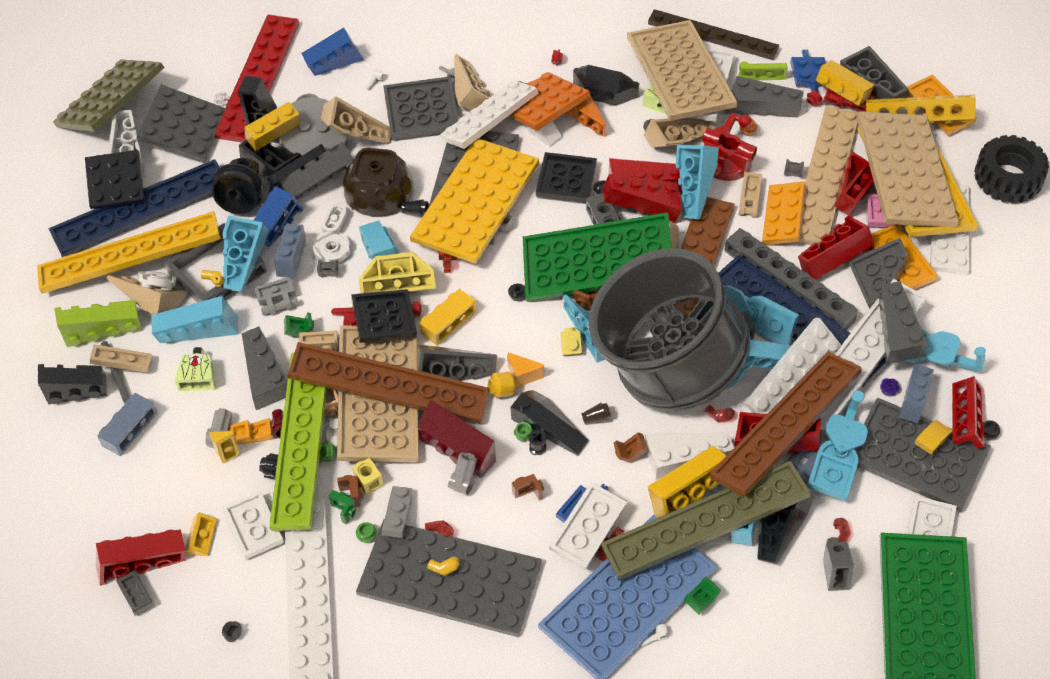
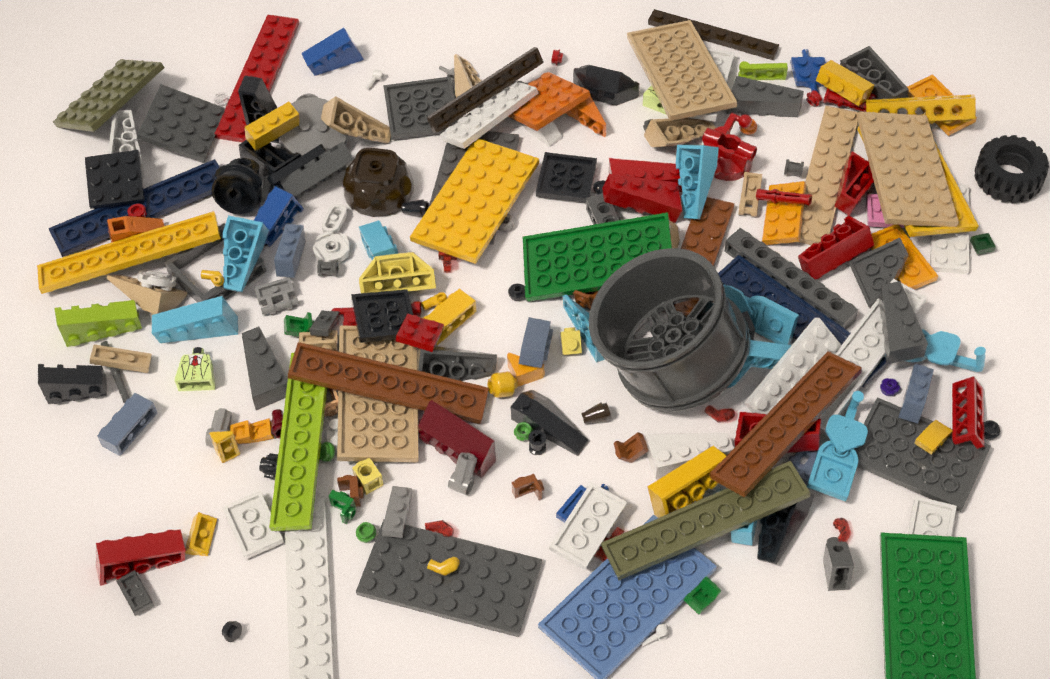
(129, 226): none -> orange slope
(137, 210): none -> red tile
(324, 323): none -> dark grey plate
(419, 332): none -> red plate
(434, 301): none -> yellow arm
(485, 90): none -> dark brown plate
(536, 342): none -> sand blue brick
(784, 197): none -> red pin
(982, 243): none -> dark green plate

